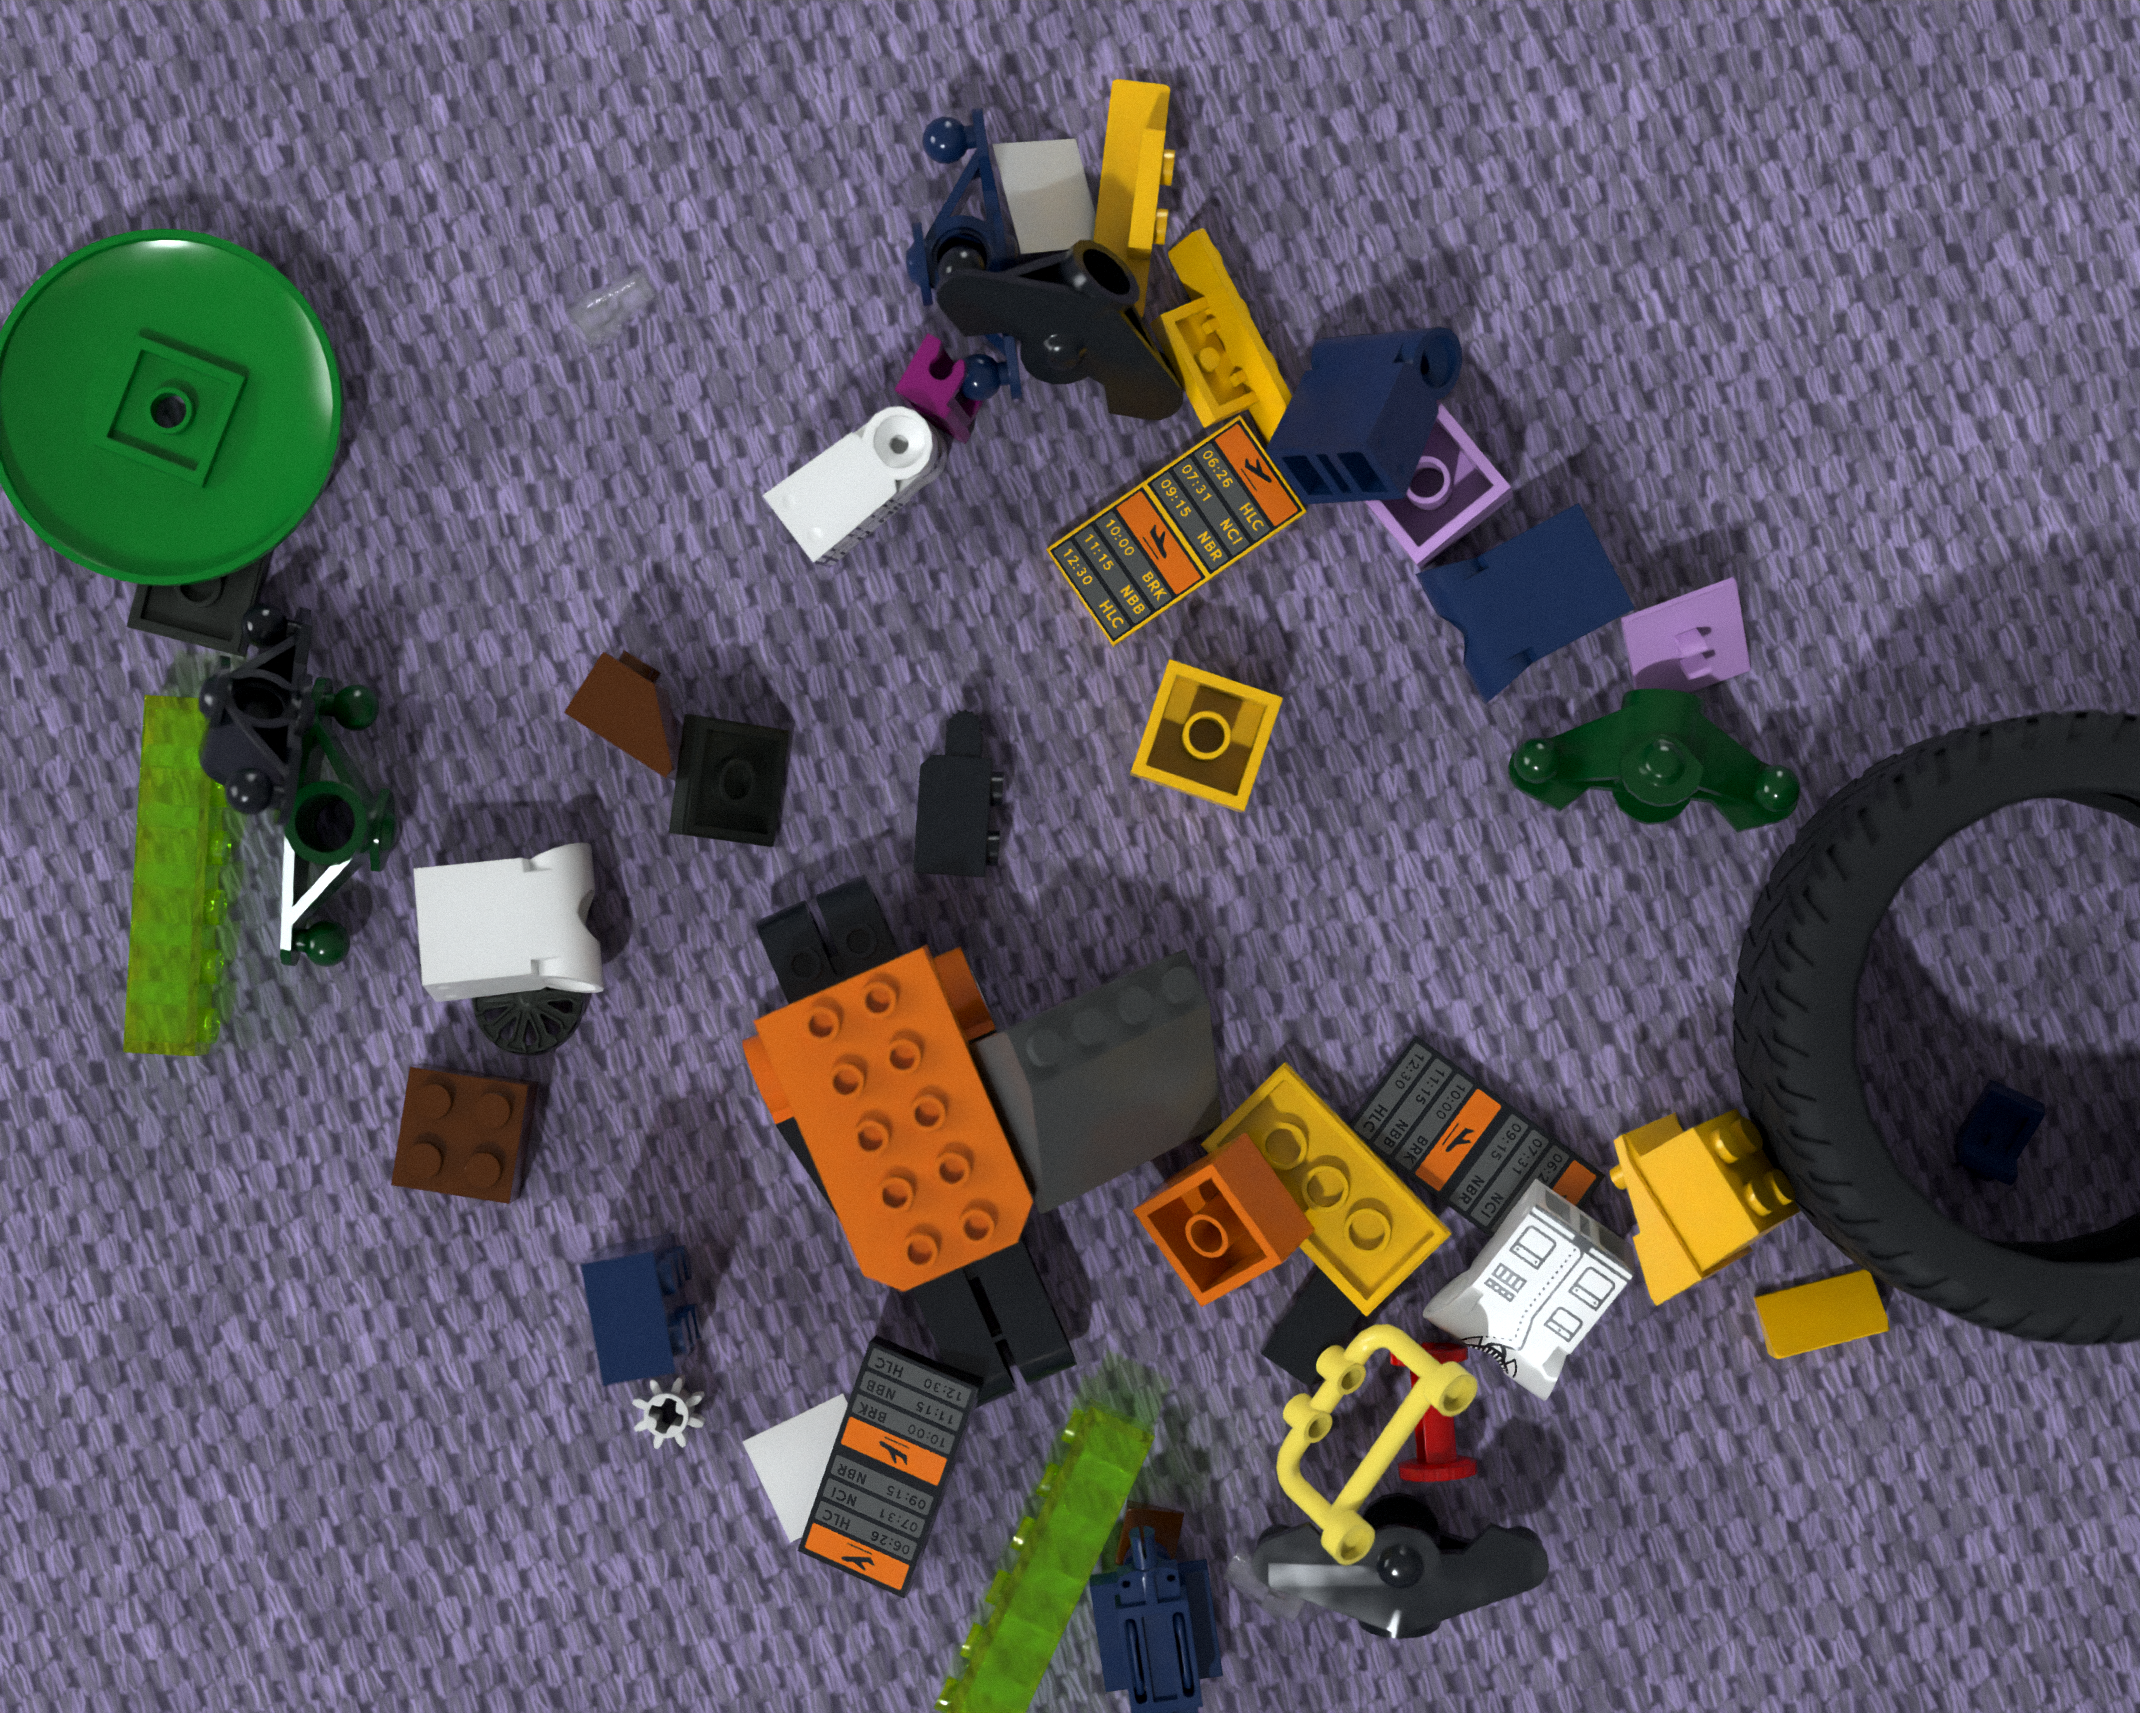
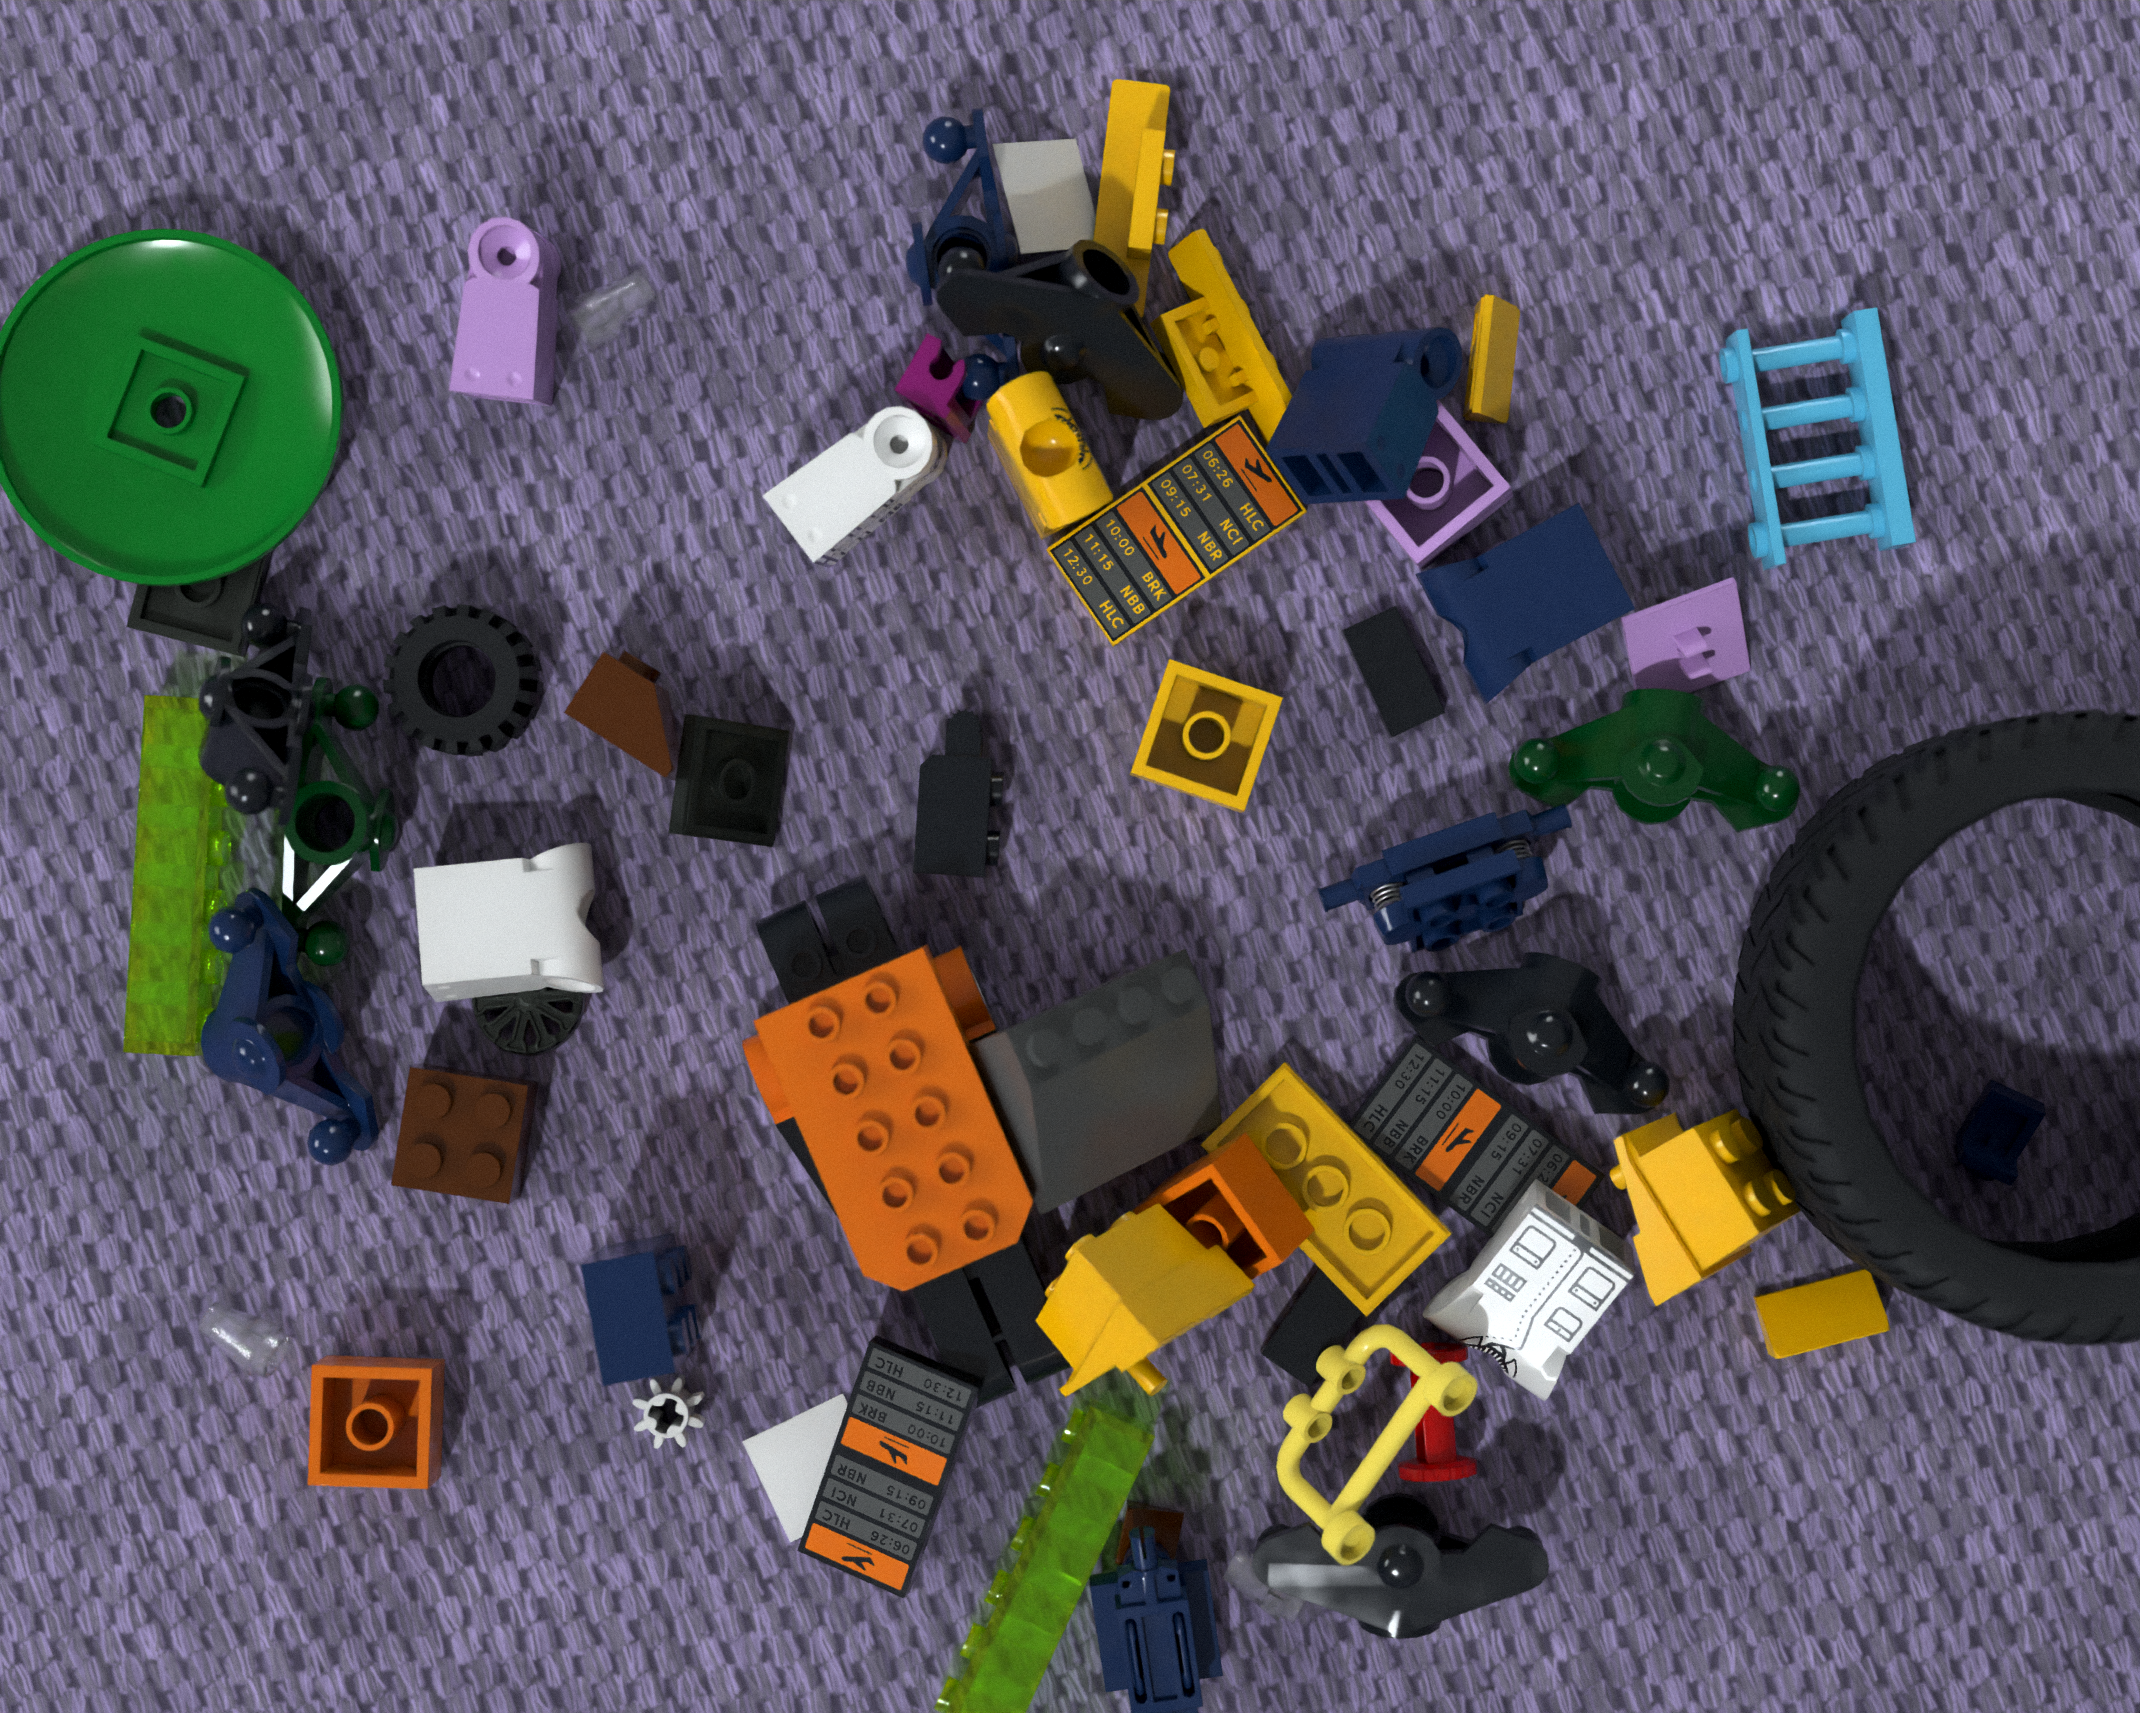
(248, 1340): none -> clear cone
(283, 1030): none -> dark blue piece
(376, 1422): none -> orange brick
(414, 669): none -> black tyre
(508, 316): none -> lavender piece
(1045, 454): none -> yellow piece
(1134, 1295): none -> yellow piece
(1392, 672): none -> black tile
(1452, 879): none -> dark blue piece
(1491, 360): none -> yellow slope
(1537, 1027): none -> black piece
(1874, 460): none -> medium azure fence

